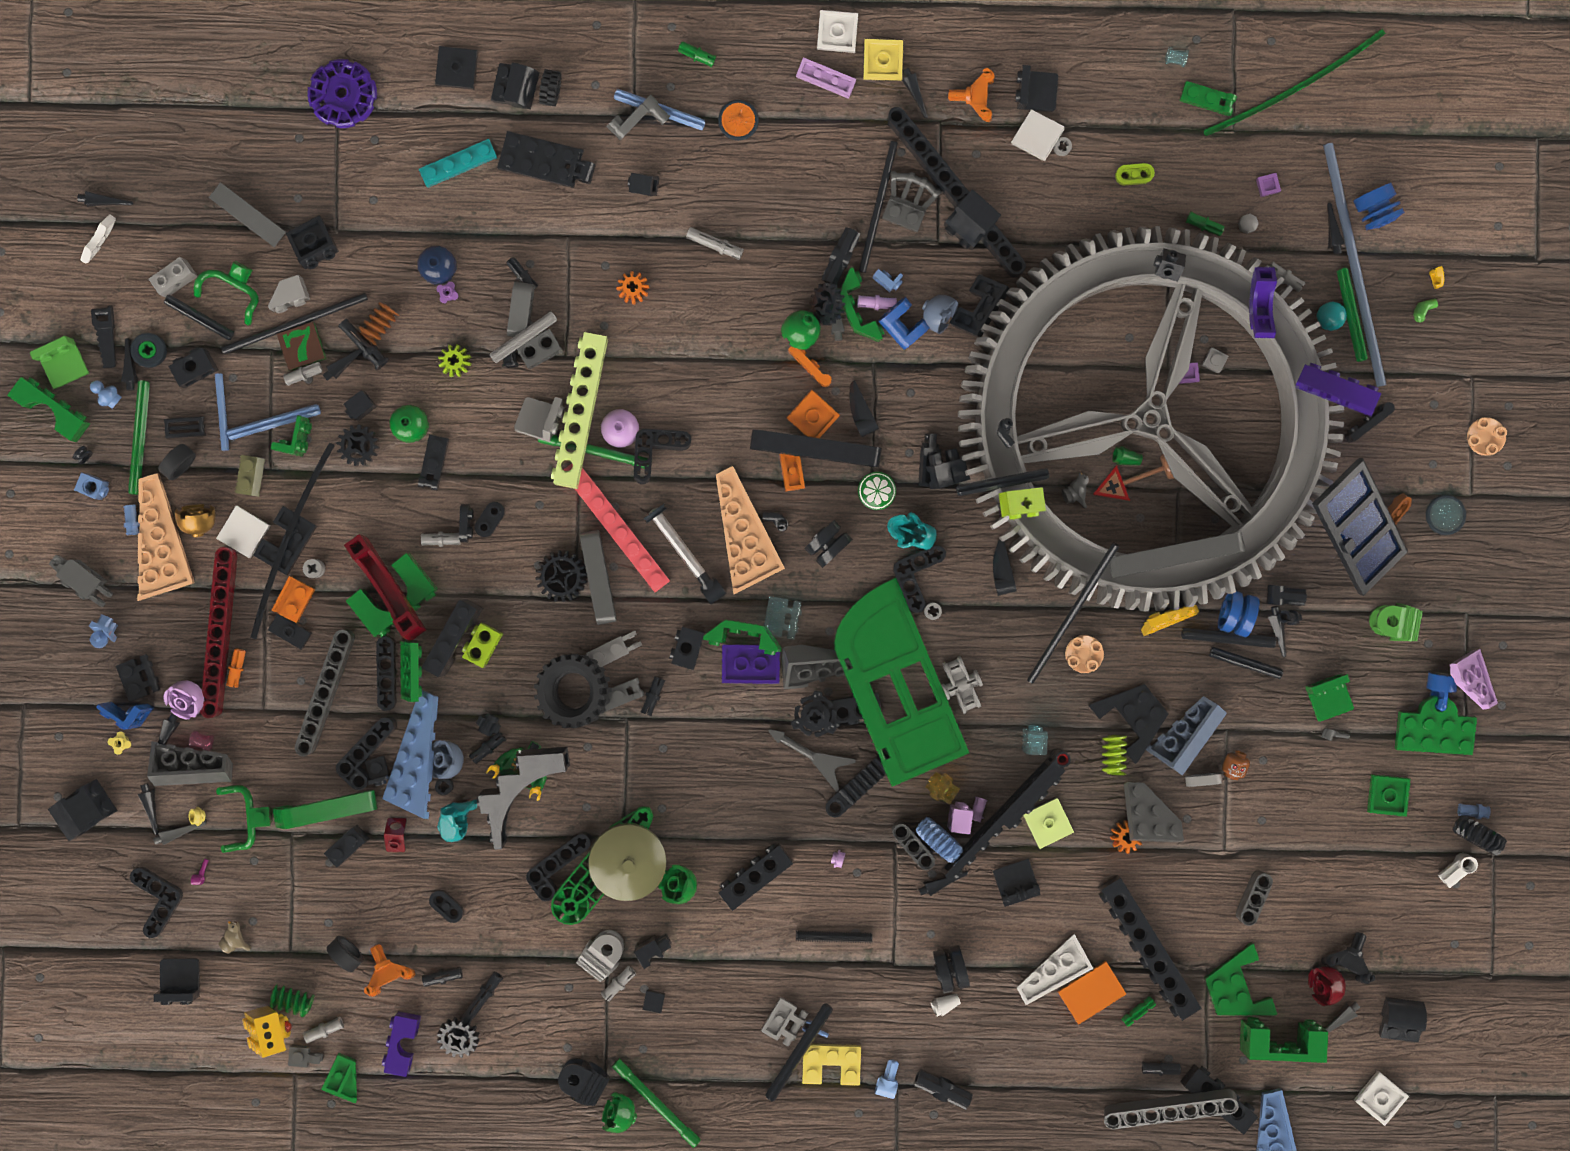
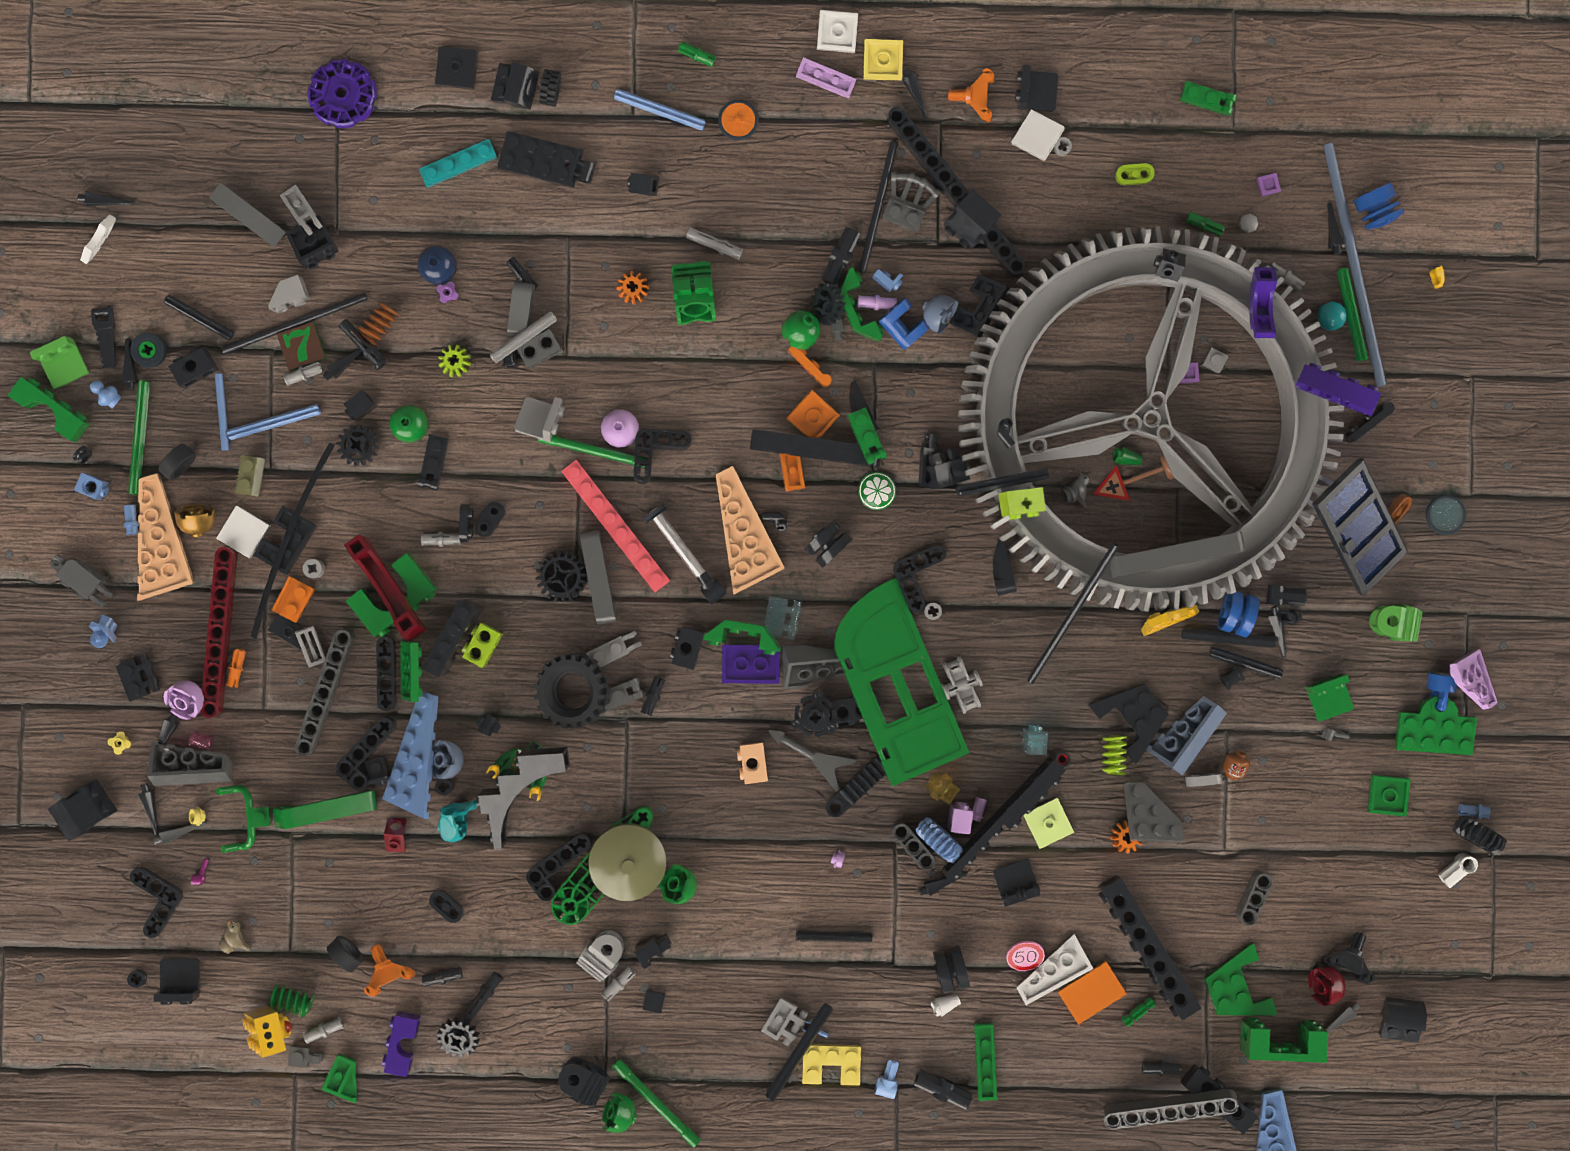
(125, 720): blue bracket -> none
(134, 984): none -> black bush
(173, 277): light grey brick -> none
(201, 426): black tile -> none
(238, 278): green piece -> none
(298, 445): green bracket -> none
(300, 208): none -> light grey hinge
(305, 630): none -> light grey tile
(346, 846): black brick -> none
(487, 747): black pin -> none
(598, 344): yellowish green brick -> none
(650, 105): dark grey beam -> none
(693, 292): none -> green piece
(735, 898): black brick -> none
(756, 751): none -> light nougat brick
(866, 435): none -> green plate
(911, 531): teal head -> none
(985, 1061): none -> green tile
(1025, 955): none -> piece
(1084, 654): light nougat dish -> none
(1176, 56): clear light blue bush -> none
(1232, 677): none -> black bush
(1293, 90): green piece -> none
(1381, 1098): white plate -> none
(1422, 308): bright green arm -> none
(1486, 436): light nougat dish -> none

